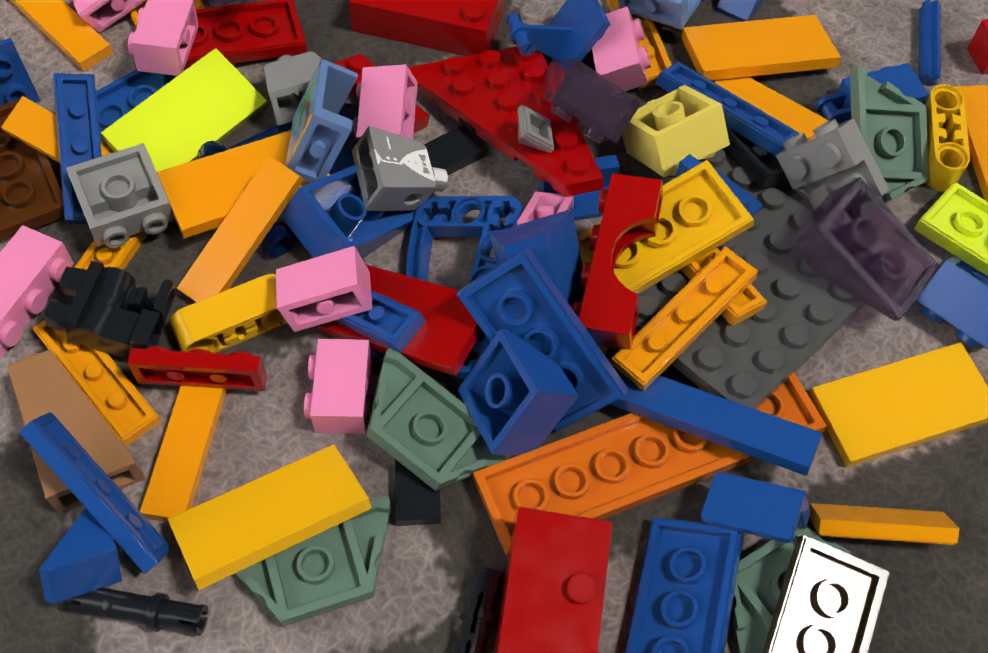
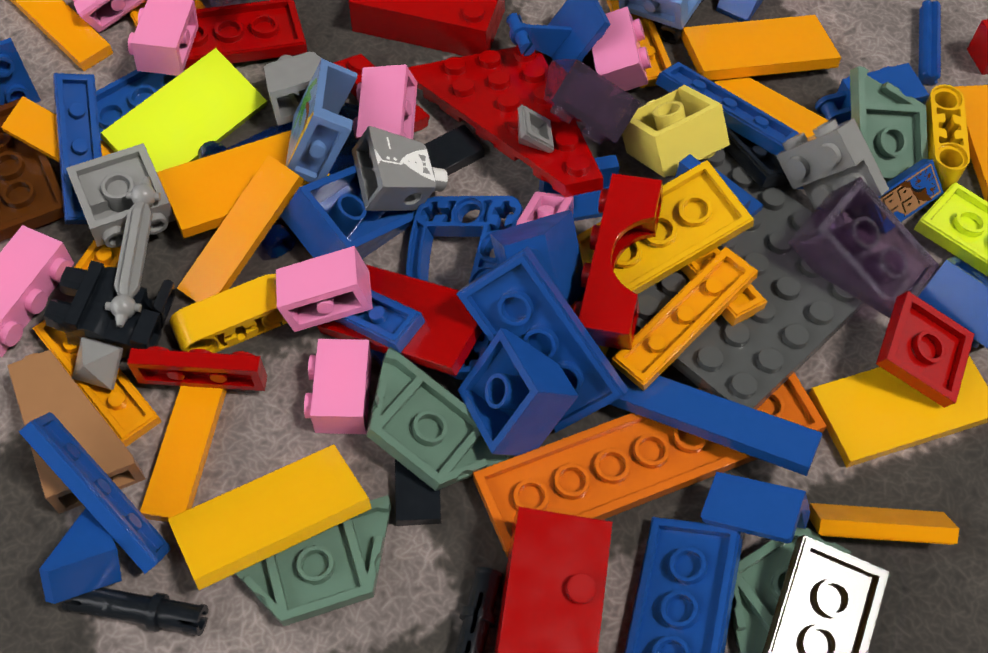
(97, 363): none -> light grey slope
(133, 252): none -> light grey wheel
(912, 189): none -> tile
(925, 349): none -> red plate

